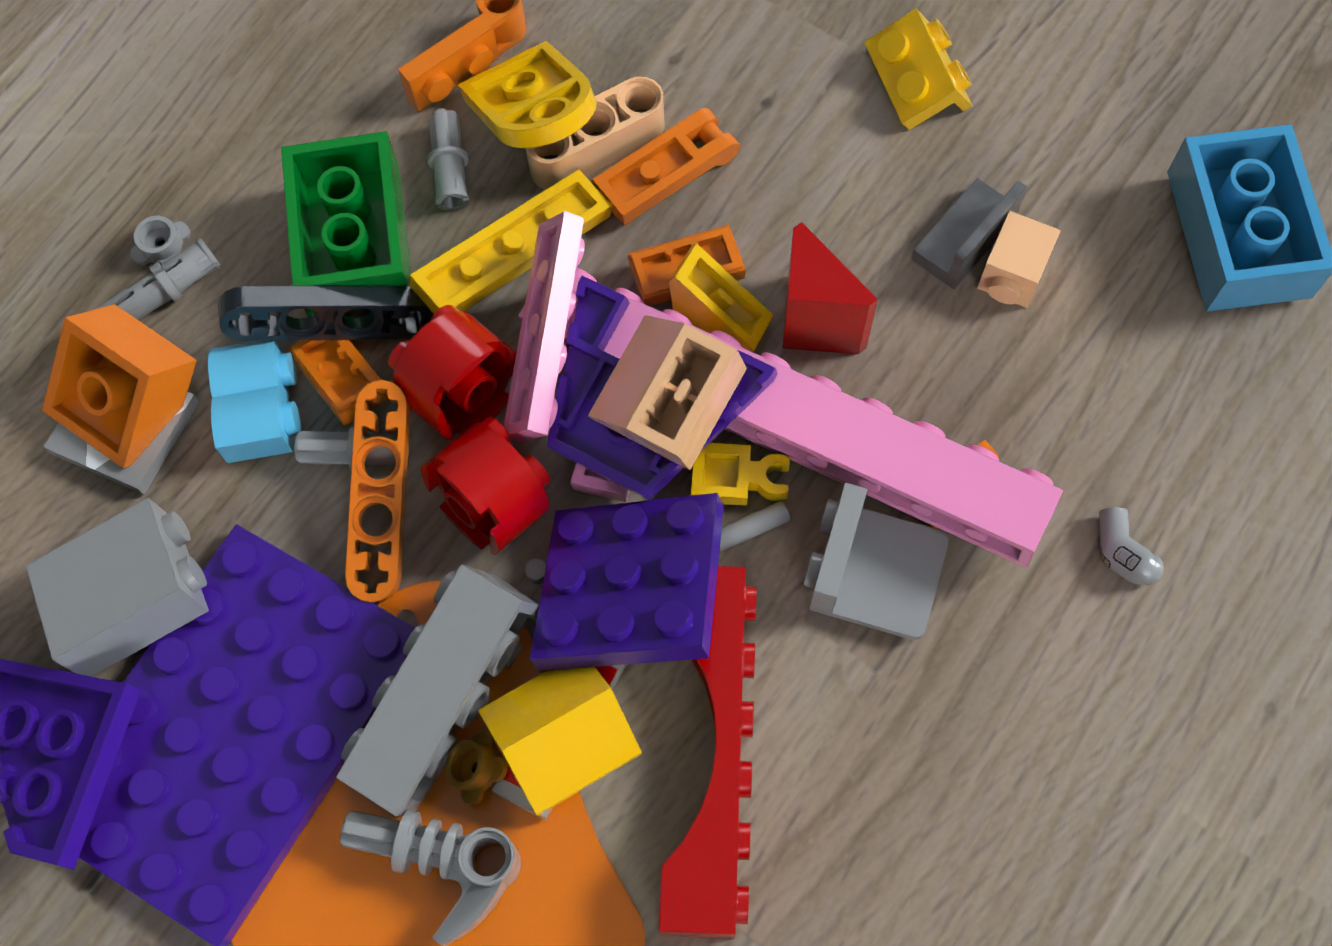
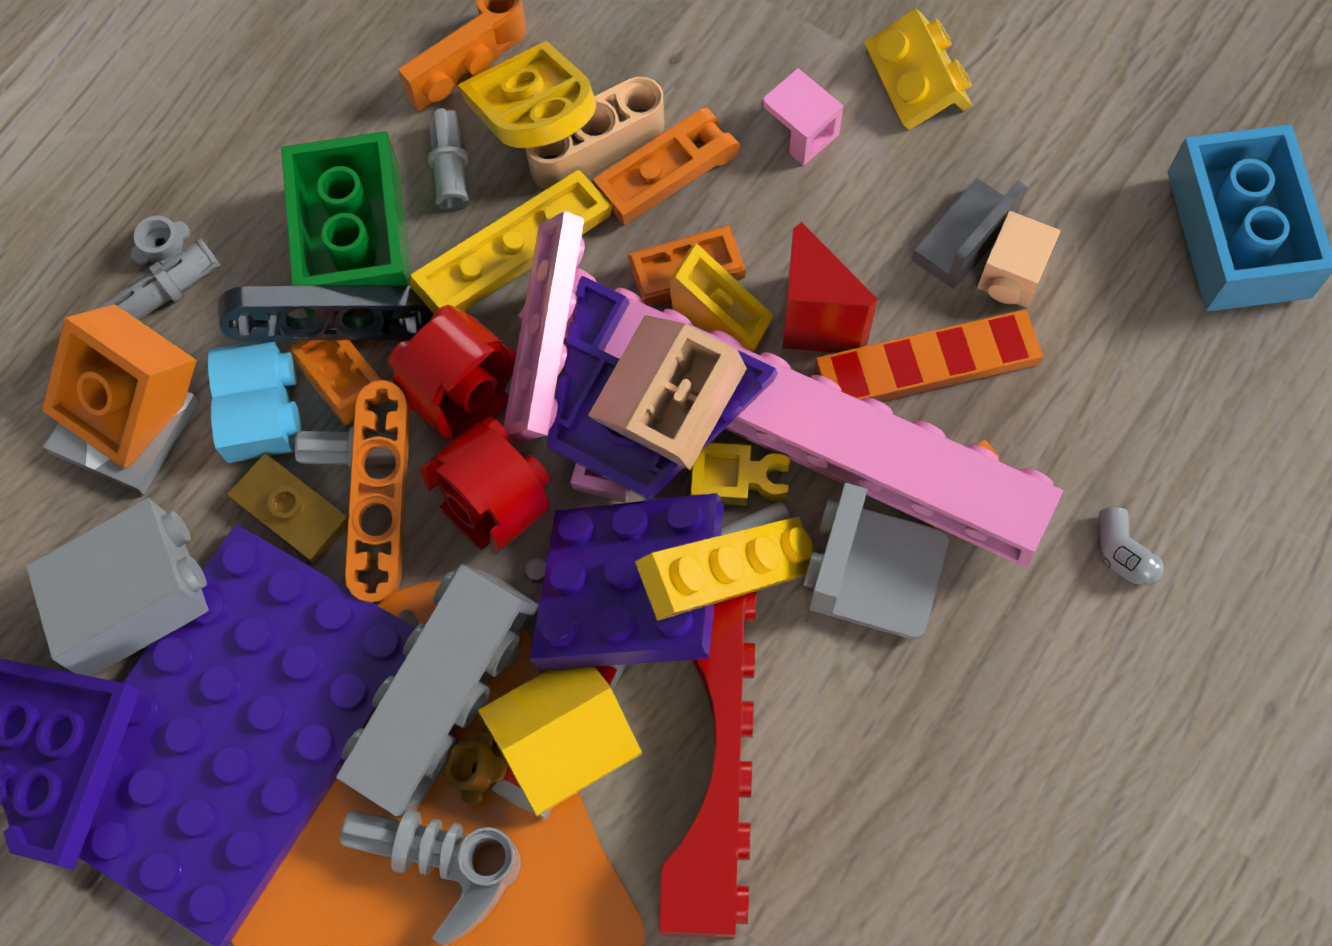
(289, 508): none -> pearl gold plate
(725, 566): none -> yellow plate
(807, 112): none -> bright pink panel
(935, 358): none -> tile

